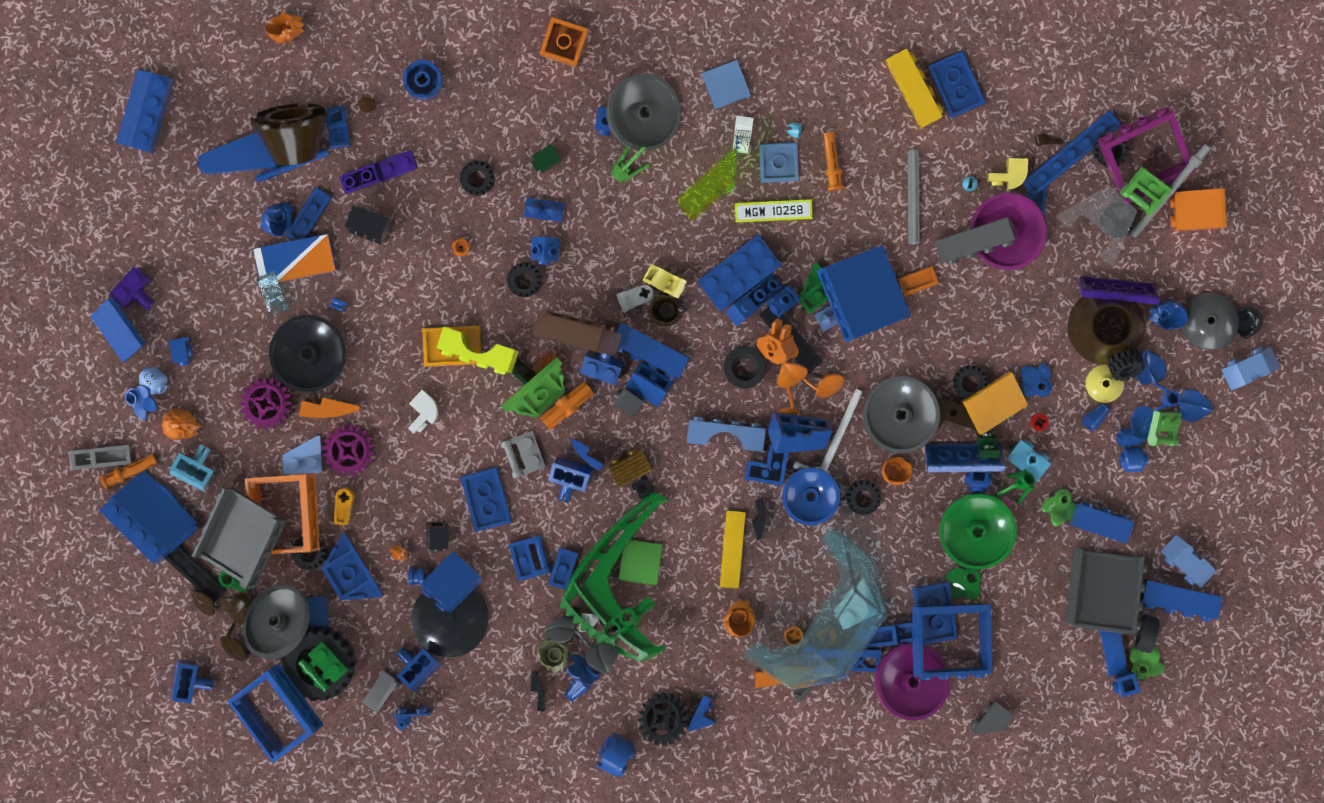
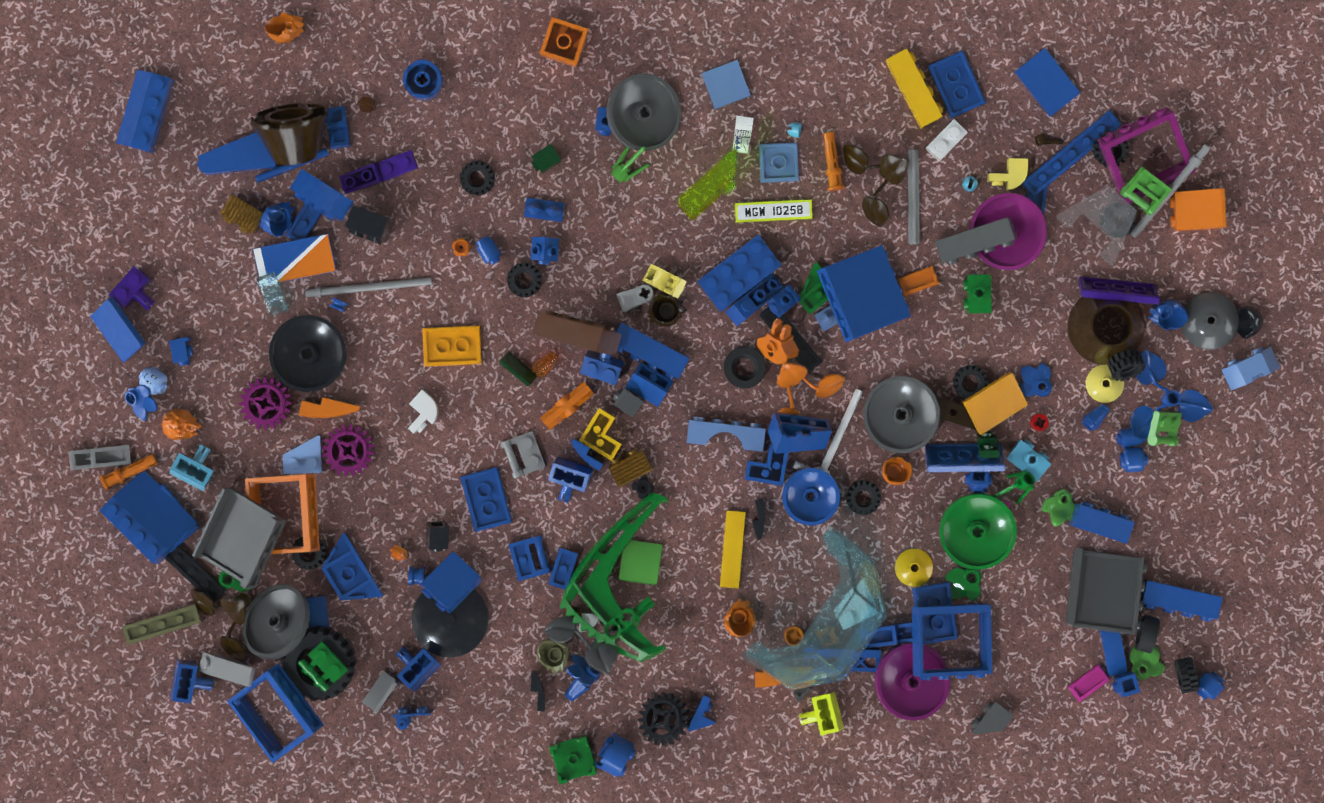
(162, 624): none -> olive plate
(226, 668): none -> light grey slope
(242, 214): none -> pearl gold brick
(319, 292): none -> light grey bar
(321, 196): none -> blue brick
(343, 509): light orange piece -> none
(455, 343): neon yellow arch -> none
(488, 250): none -> blue brick
(538, 392): bright green wing -> none
(573, 759): none -> green panel
(596, 437): none -> yellow brick
(825, 712): none -> neon yellow brick
(891, 168): none -> dark brown plant
(909, 558): none -> yellow dish
(946, 140): none -> white brick
(977, 294): none -> green brick
(1047, 82): none -> blue tile
(1088, 683): none -> dark pink tile
(1184, 557): medium blue brick -> none
(1186, 675): none -> black tyre
(1210, 685): none -> blue head

